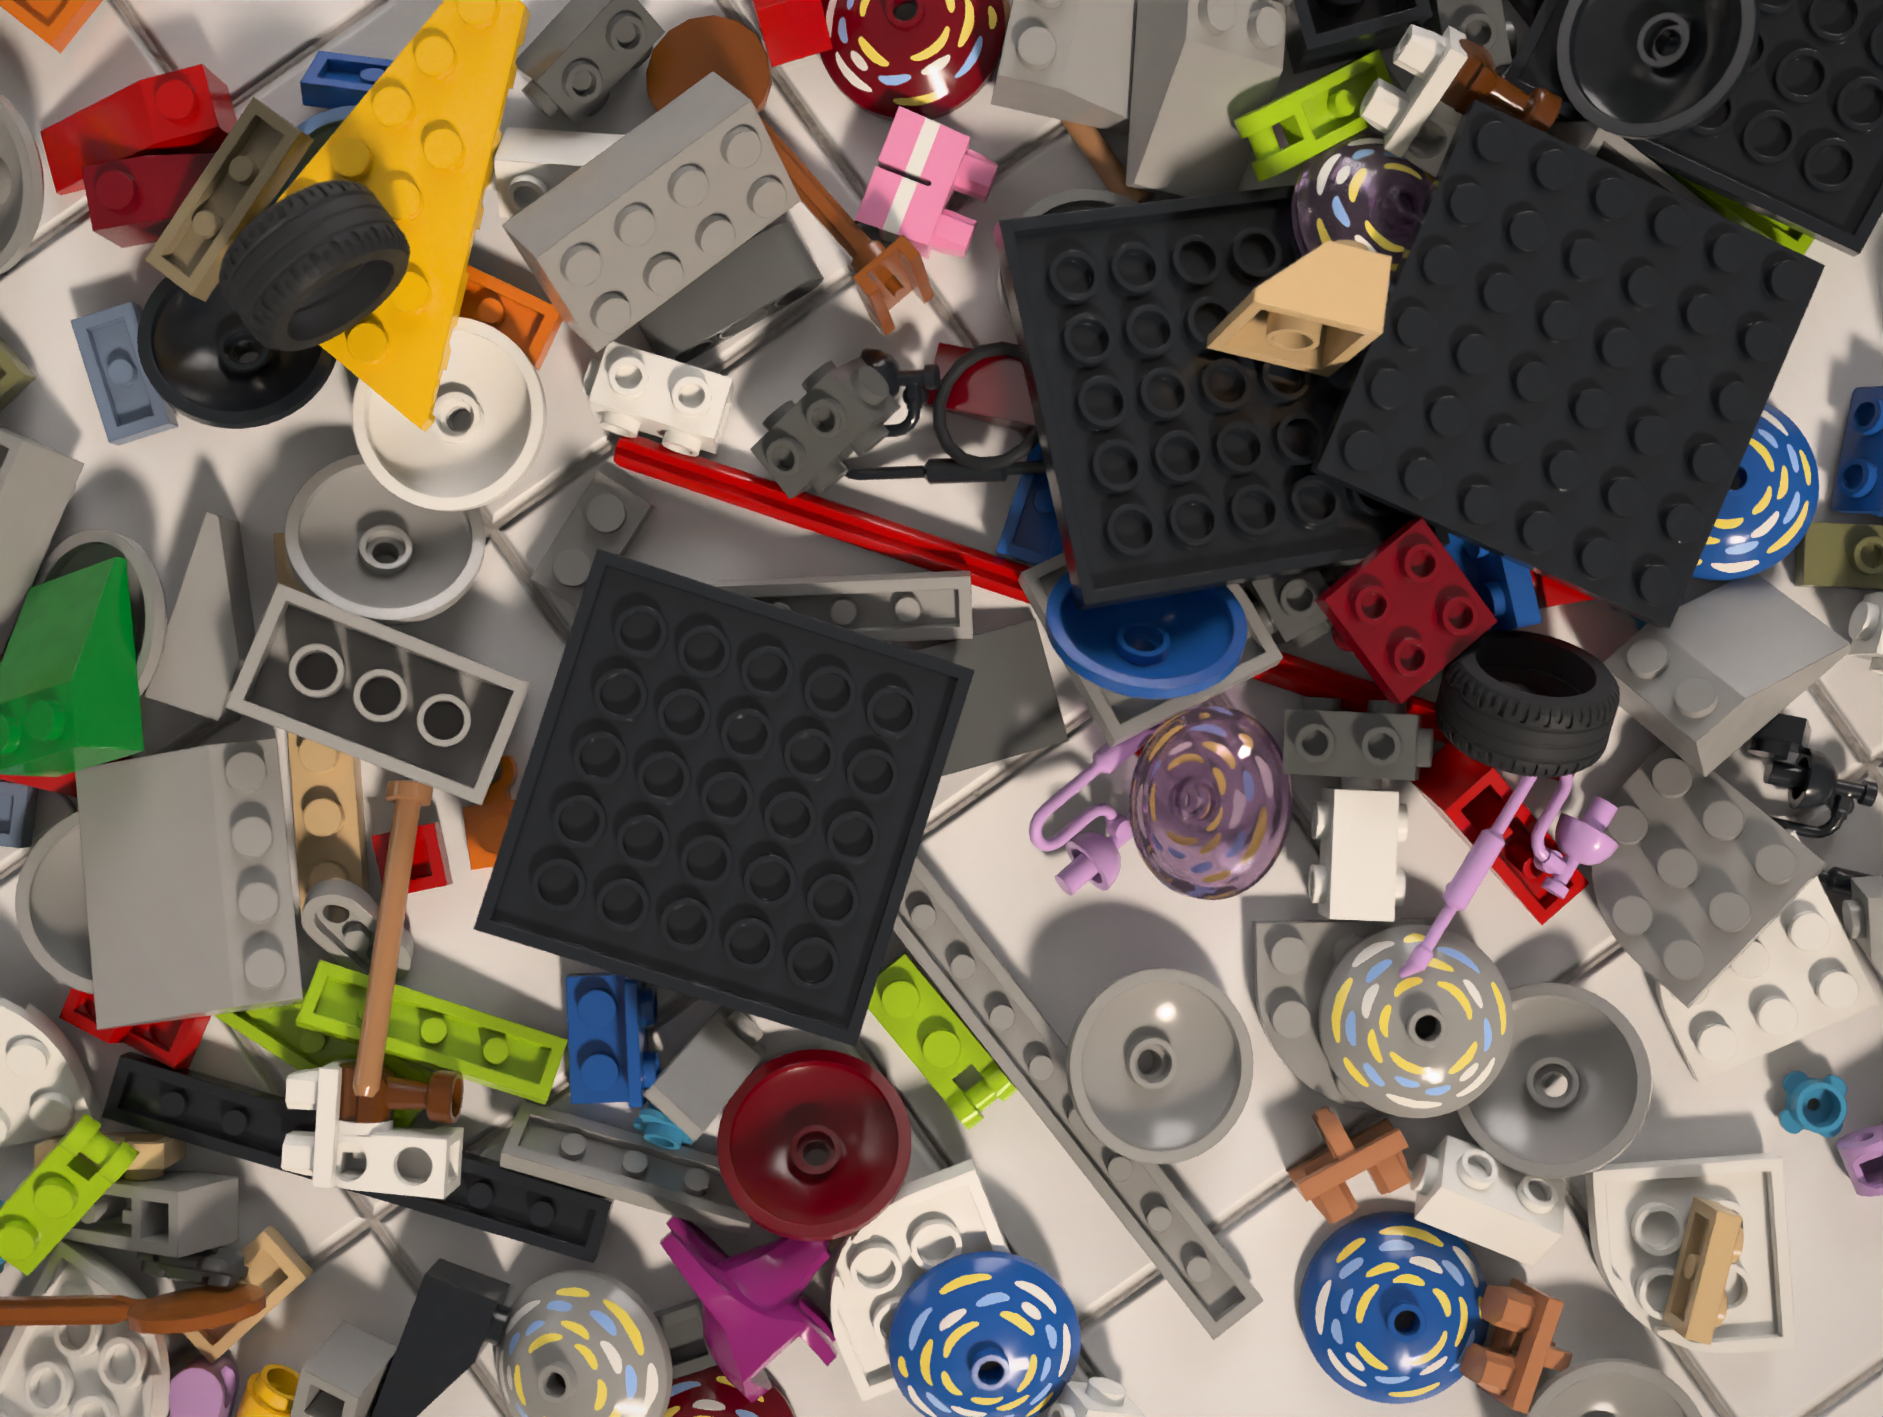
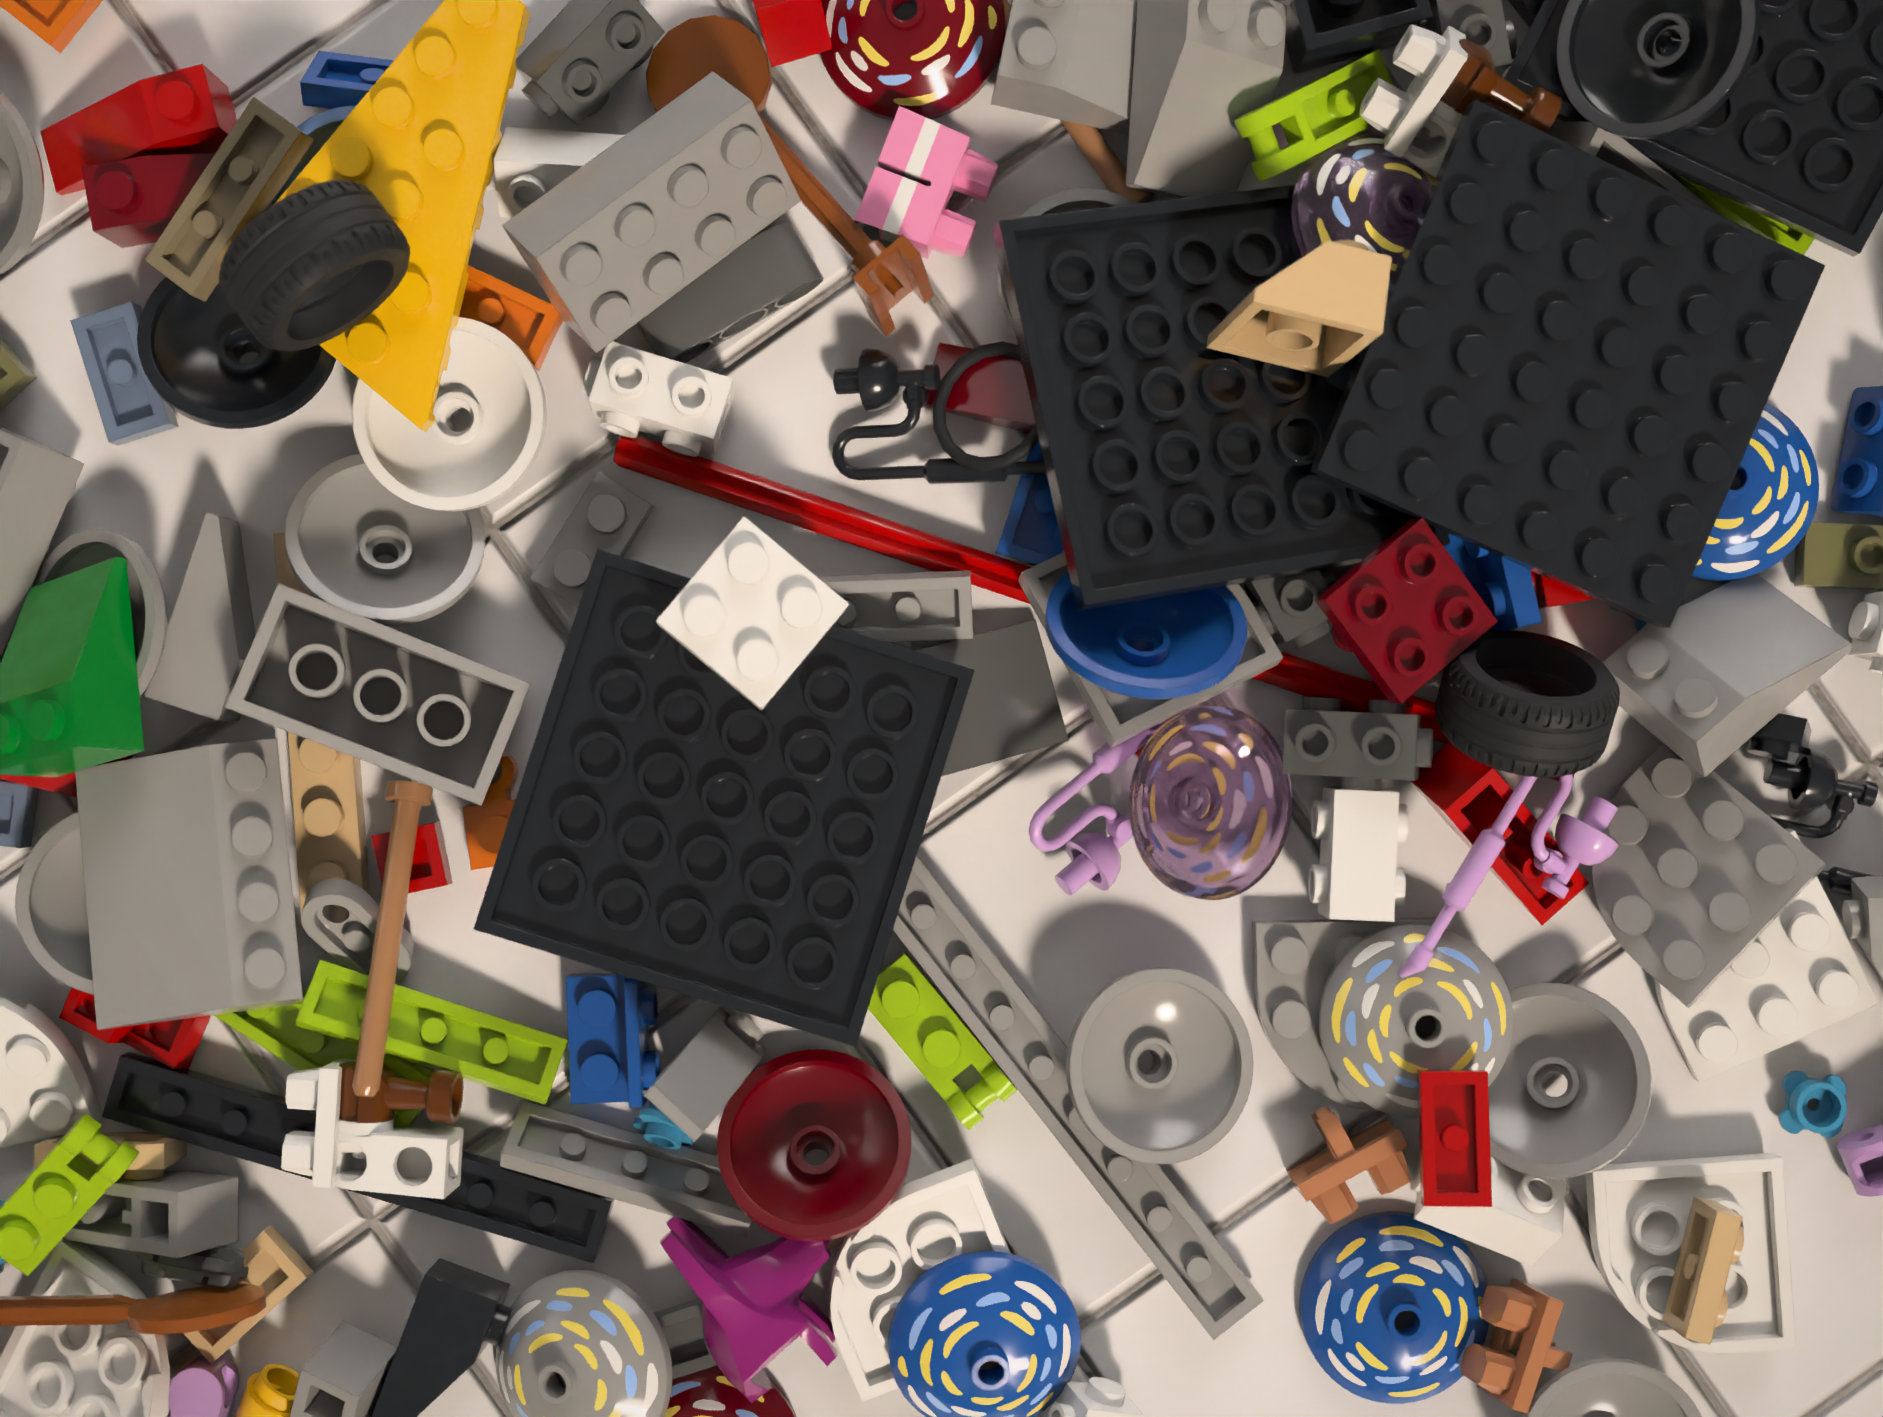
(752, 613): none -> white brick
(830, 422): dark grey brick -> none
(1454, 1138): none -> red plate

